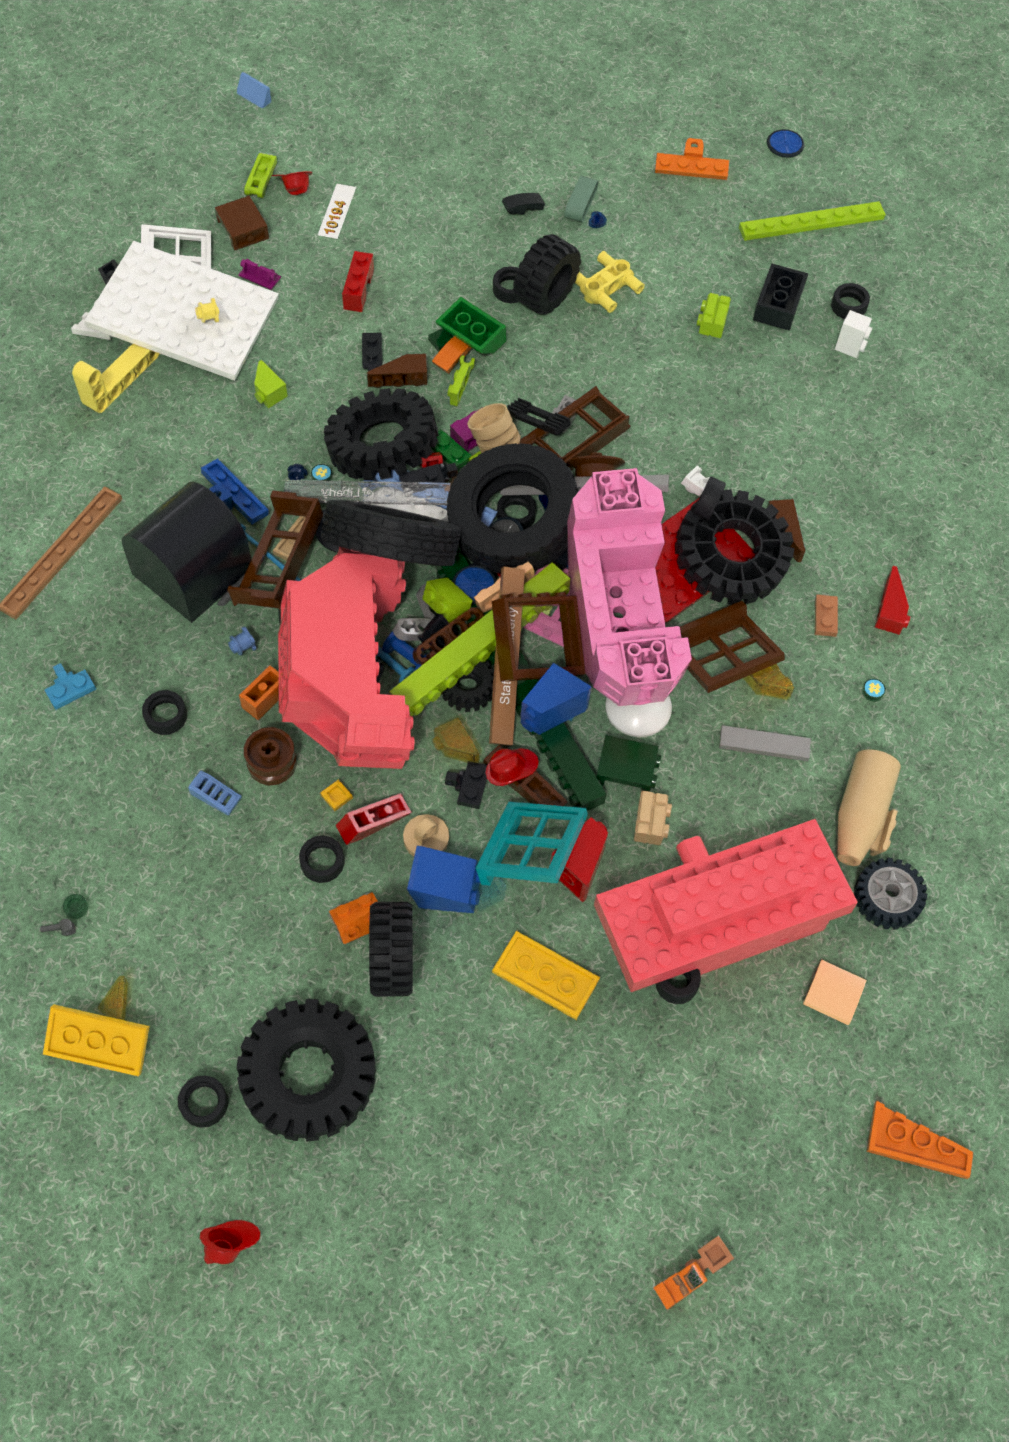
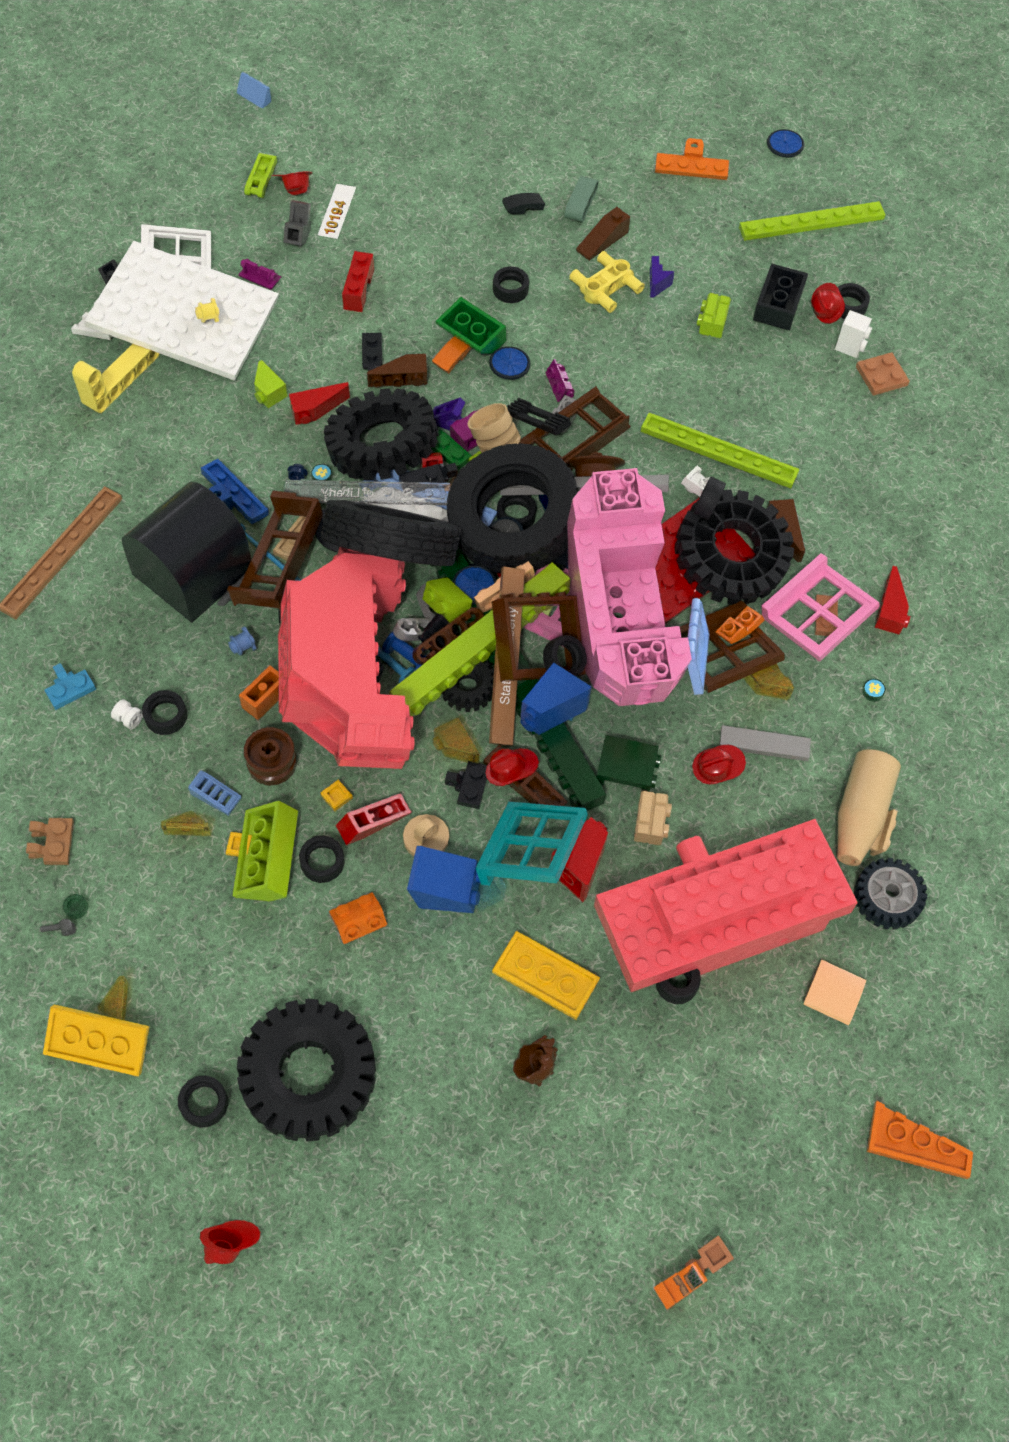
(58, 841): none -> medium nougat plate
(128, 715): none -> white wheel
(186, 824): none -> clear yellow slope
(234, 844): none -> yellow tile
(242, 222): reddish brown panel -> none
(266, 868): none -> lime slope
(299, 223): none -> dark grey brick
(314, 403): none -> red slope
(391, 949): black tyre -> none
(439, 338): dark green tile -> none
(448, 413): none -> dark purple slope
(460, 381): lime plate -> none
(509, 363): none -> blue wheel
(536, 1061): none -> reddish brown hair
(546, 274): black tyre -> none
(559, 381): none -> magenta hinge
(575, 648): none -> black tyre
(597, 220): clear blue piece -> none
(605, 233): none -> reddish brown slope
(639, 719): white dish -> none
(659, 279): none -> dark purple slope
(698, 642): none -> light blue hinge
(719, 764): none -> red piece
(720, 450): none -> lime plate
(736, 629): none -> orange slope
(797, 590): none -> bright pink window
(828, 303): none -> red piece
(882, 373): none -> nougat plate

